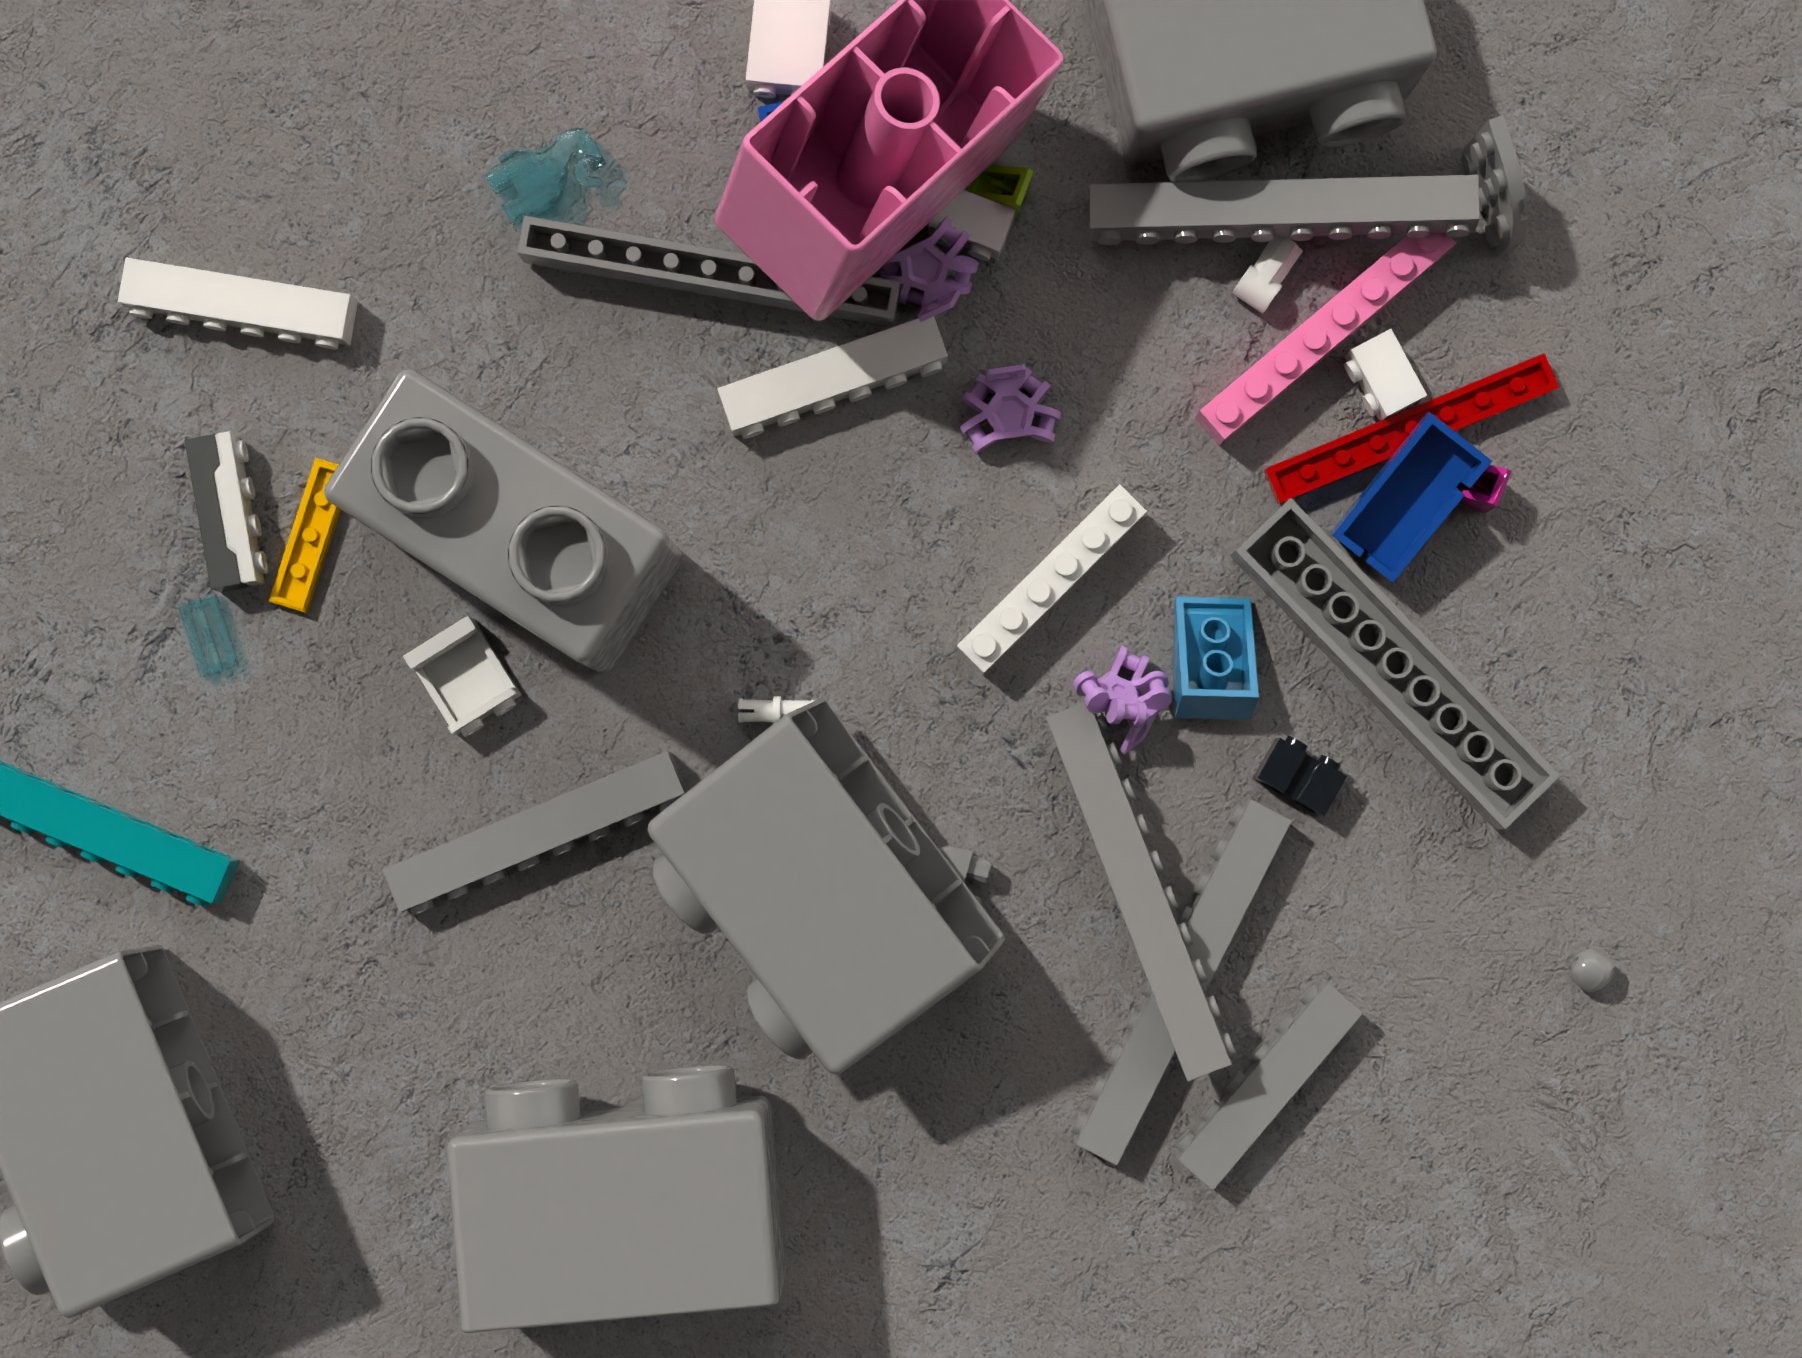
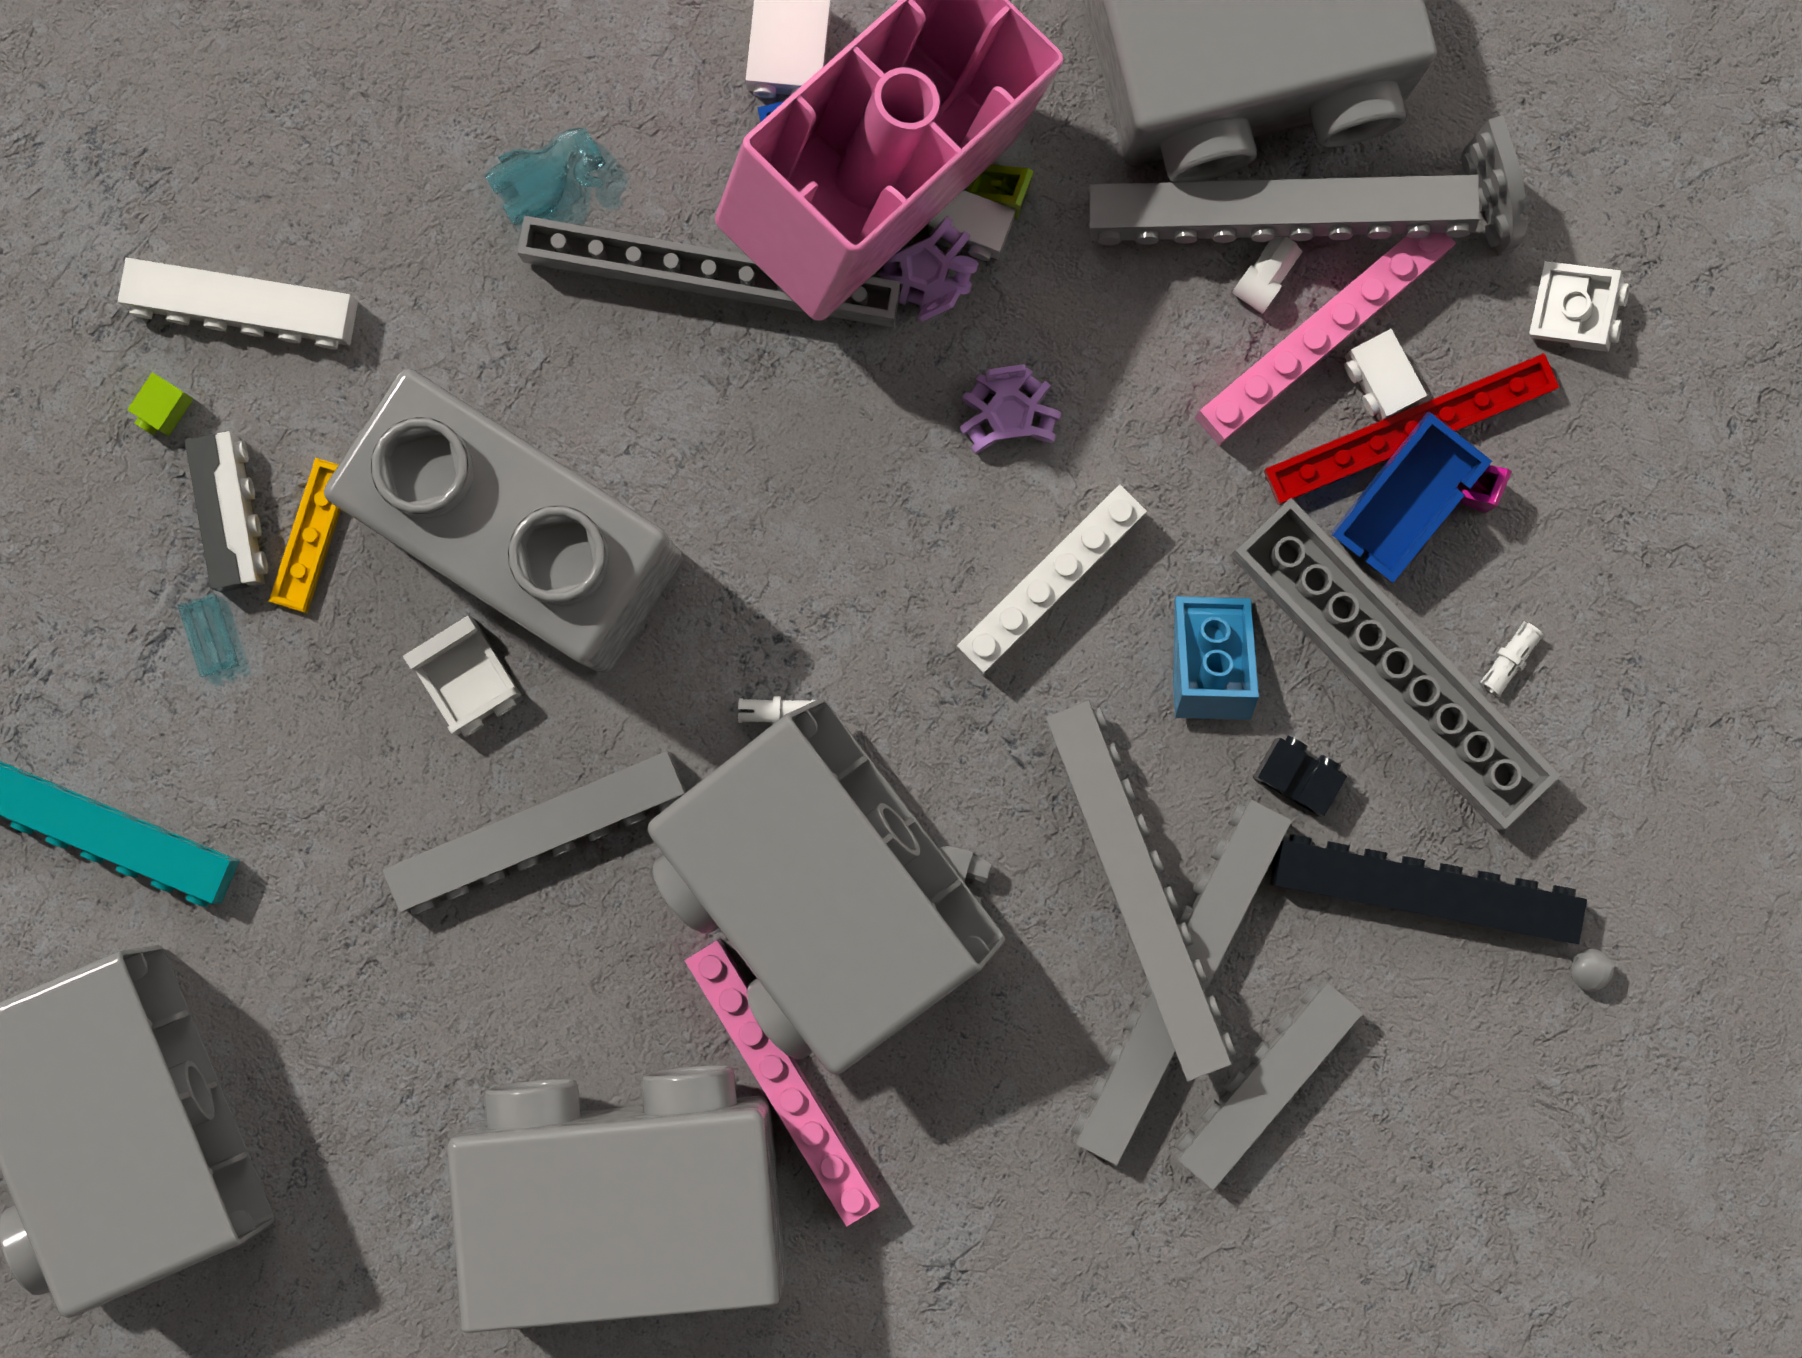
(159, 405): none -> lime brick
(784, 1086): none -> bright pink brick
(833, 376): white brick -> none
(1124, 699): lavender piece -> none
(1429, 891): none -> black brick
(1511, 659): none -> white pin
(1579, 306): none -> white plate

